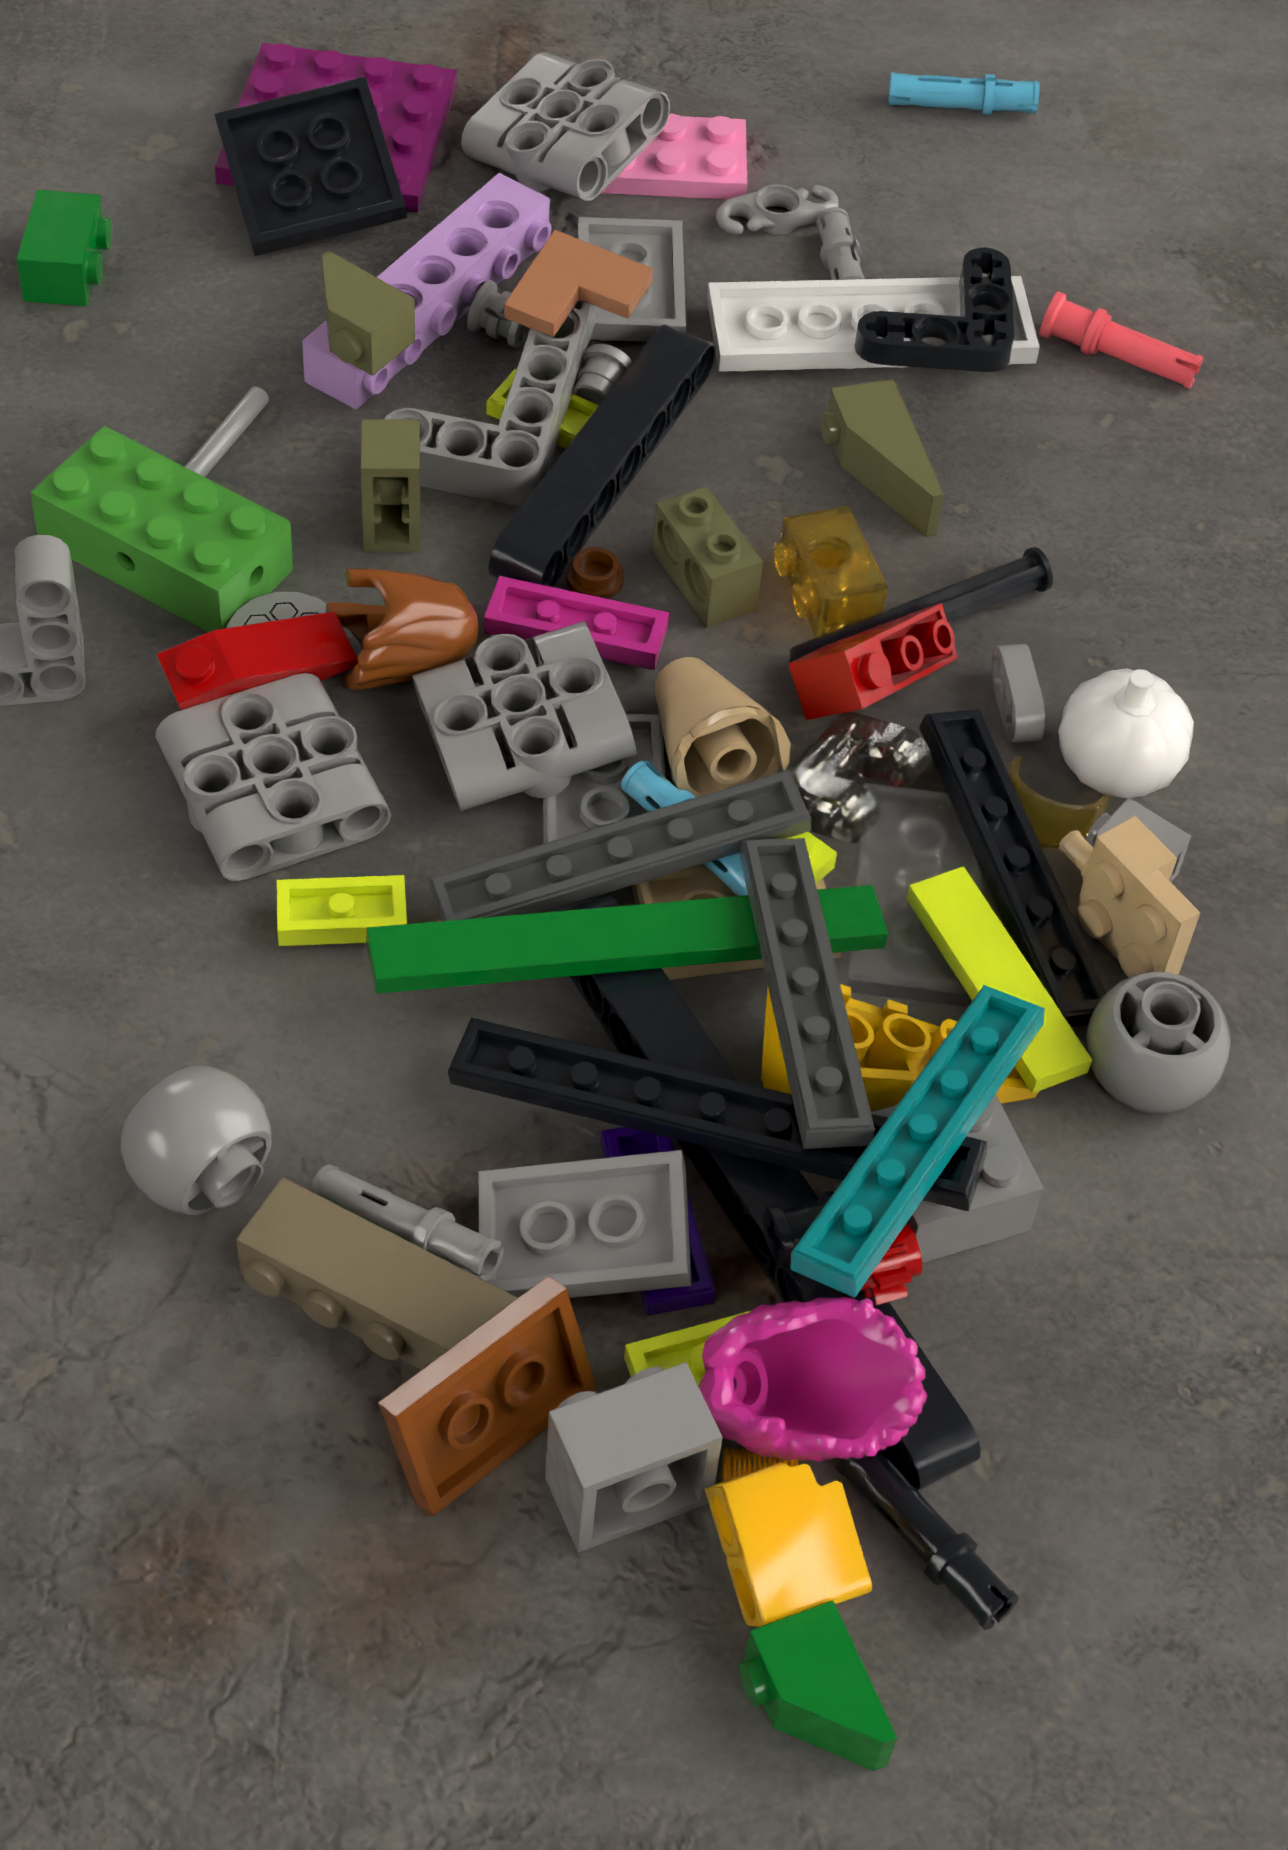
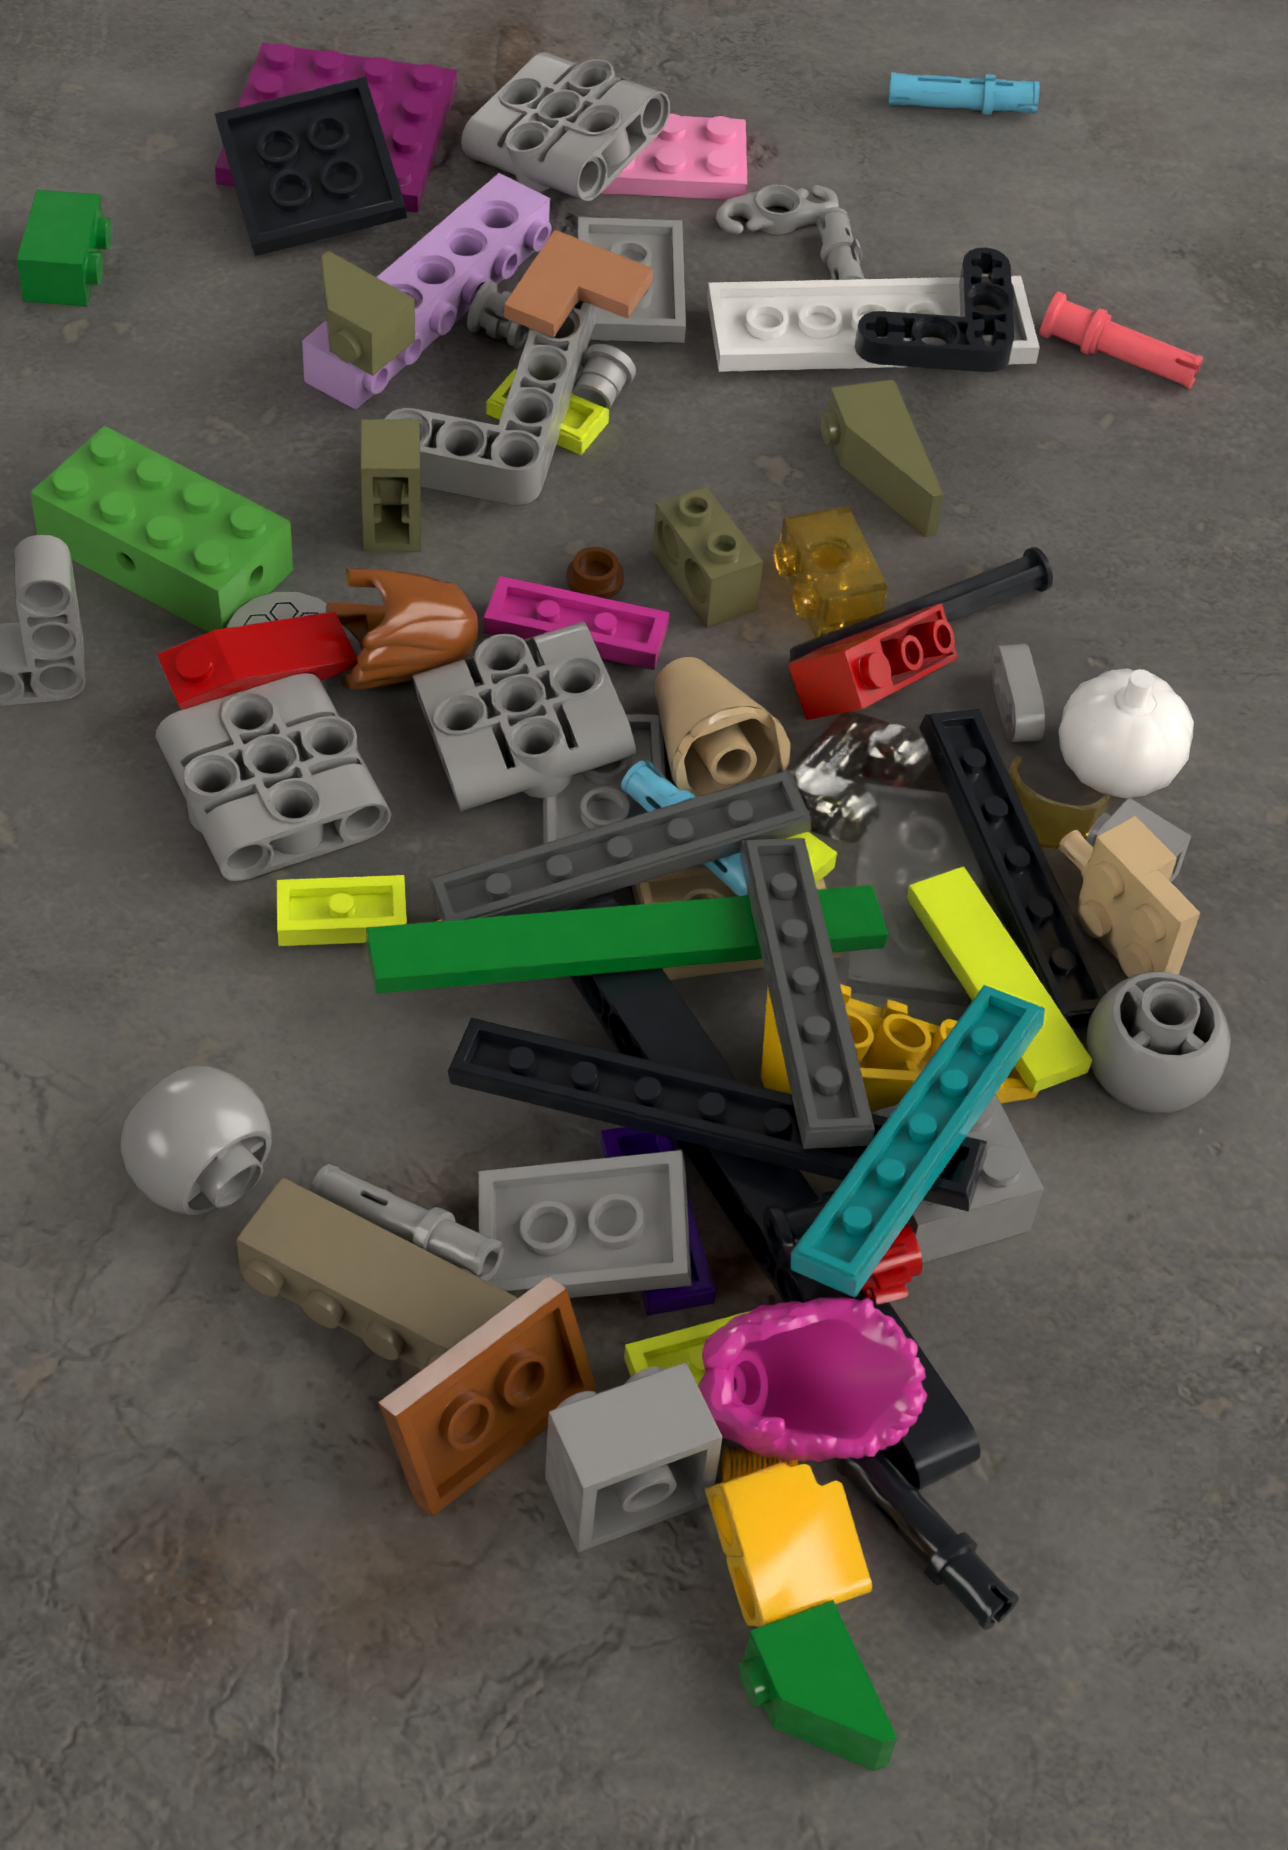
(228, 431): light grey piece -> none
(603, 458): black beam -> none

